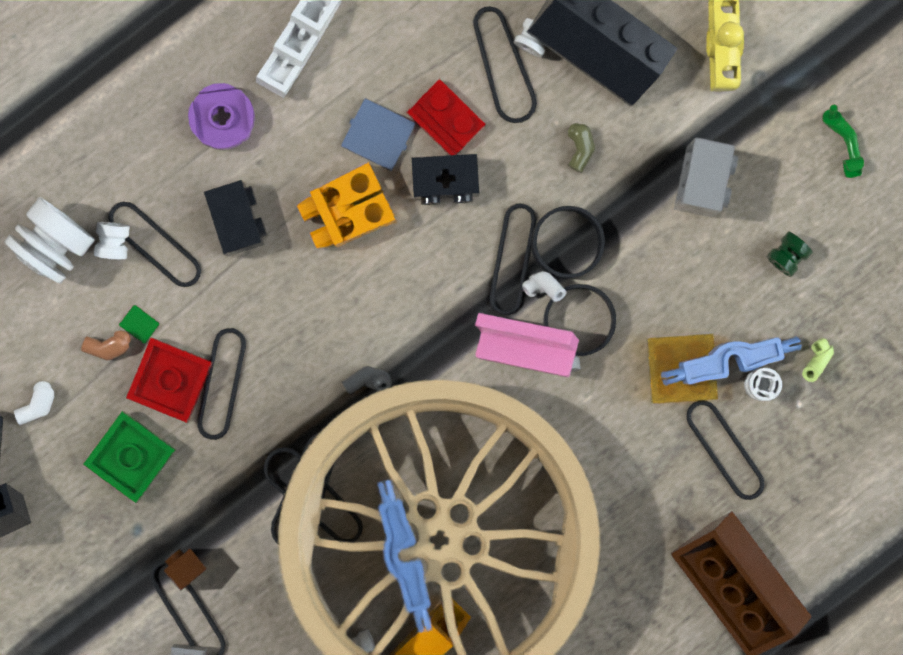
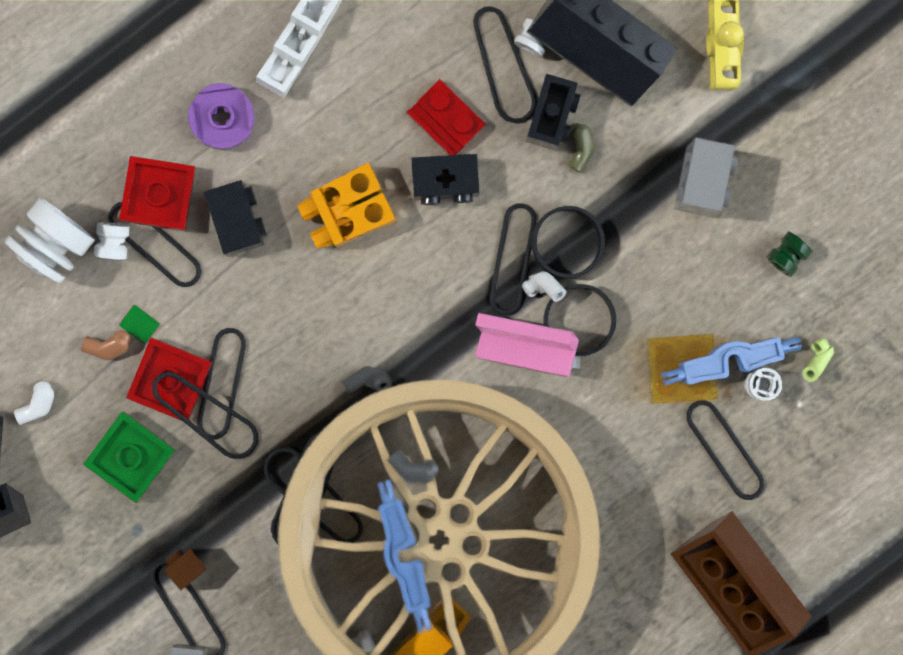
(157, 193): none -> red plate
(193, 426): none -> black piece
(378, 134): sand blue piece -> none
(413, 472): none -> dark grey arm
(551, 112): none -> black brick
(836, 122): green piece -> none

